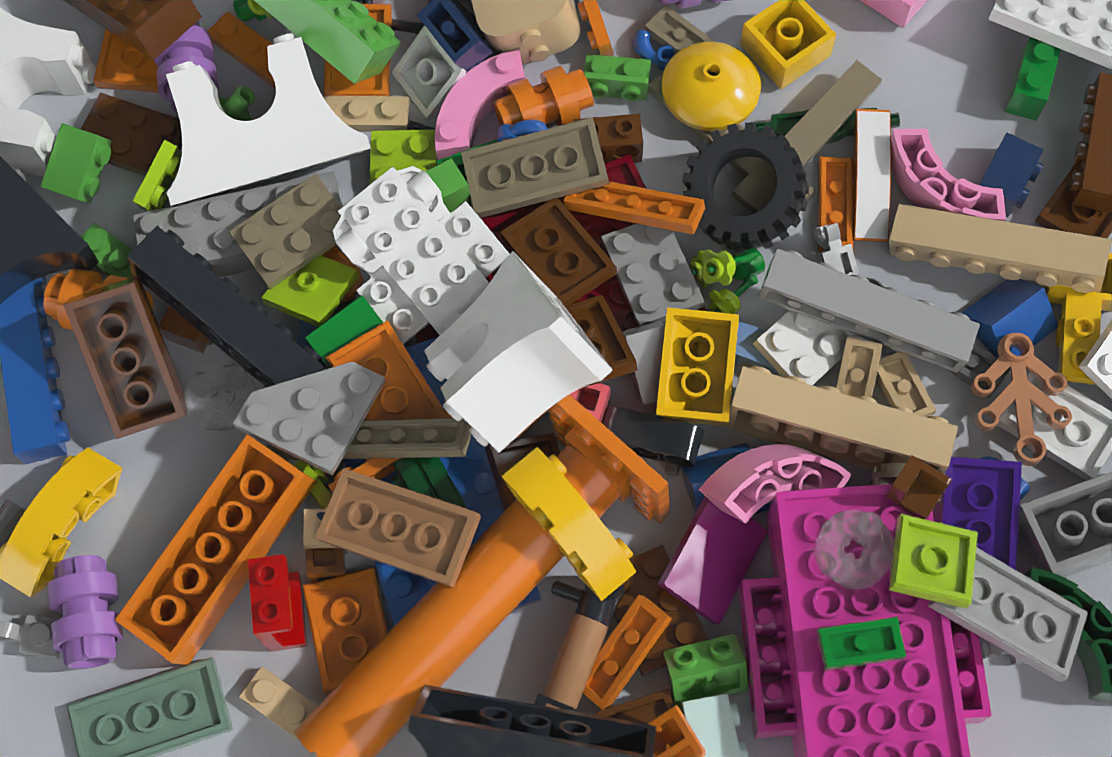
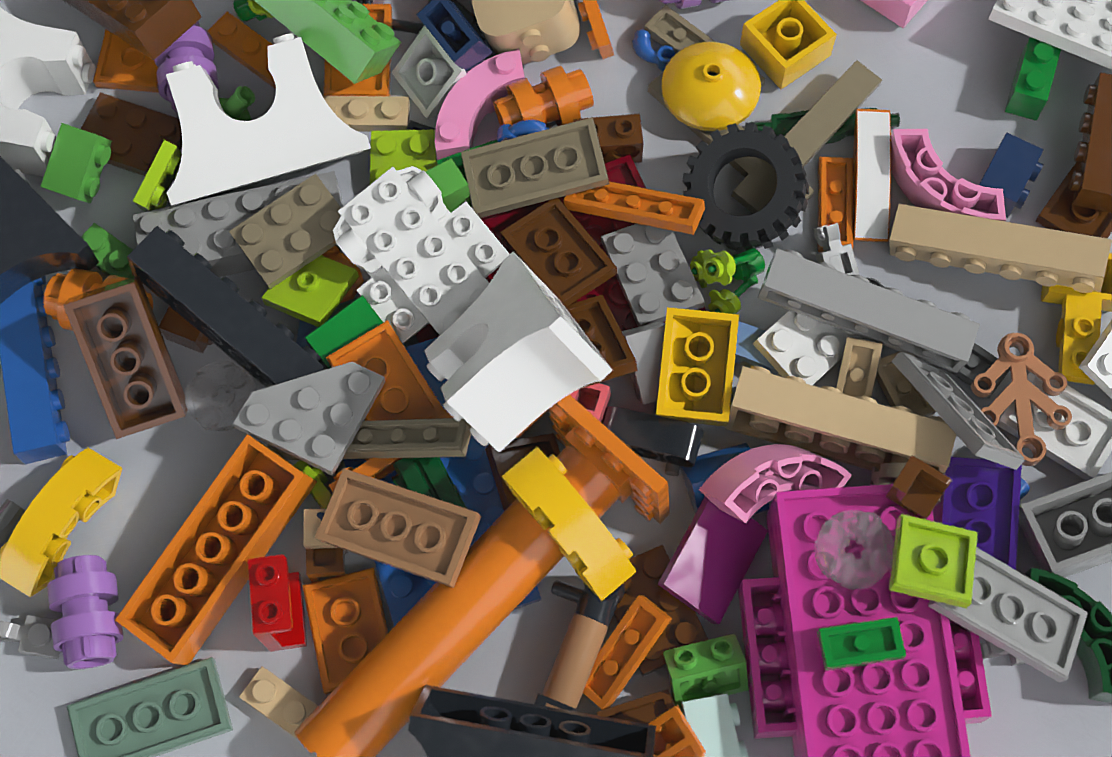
(617, 77): bright green bracket -> none
(958, 411): none -> light grey tile
(1012, 308): blue slope -> none

